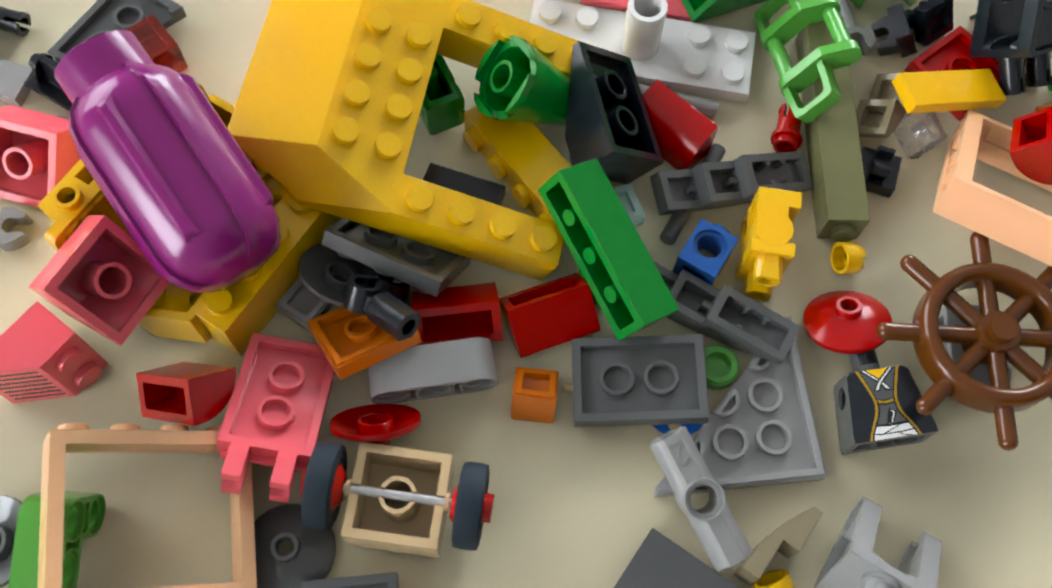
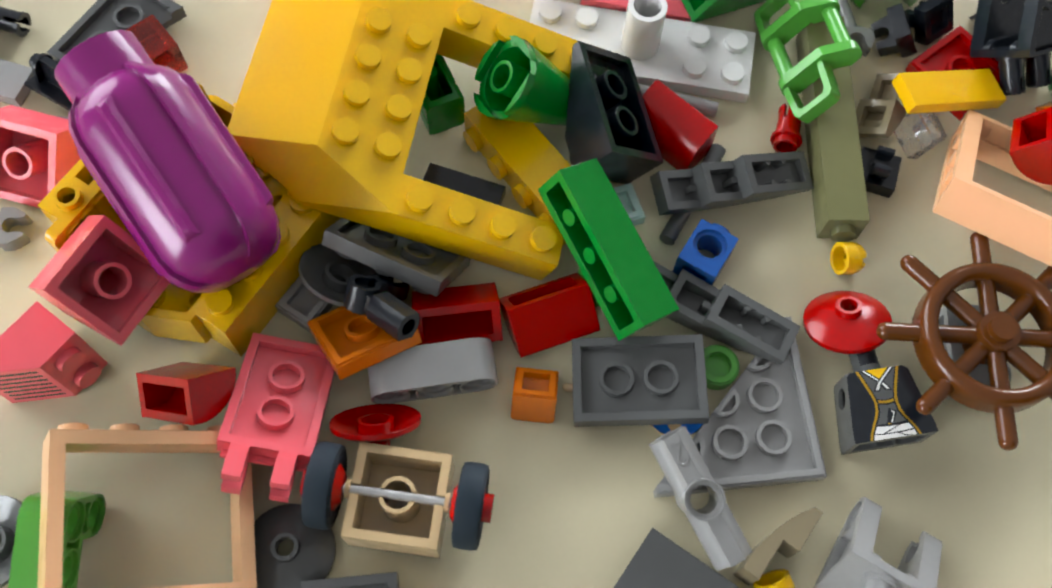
(766, 240): yellow hips -> none

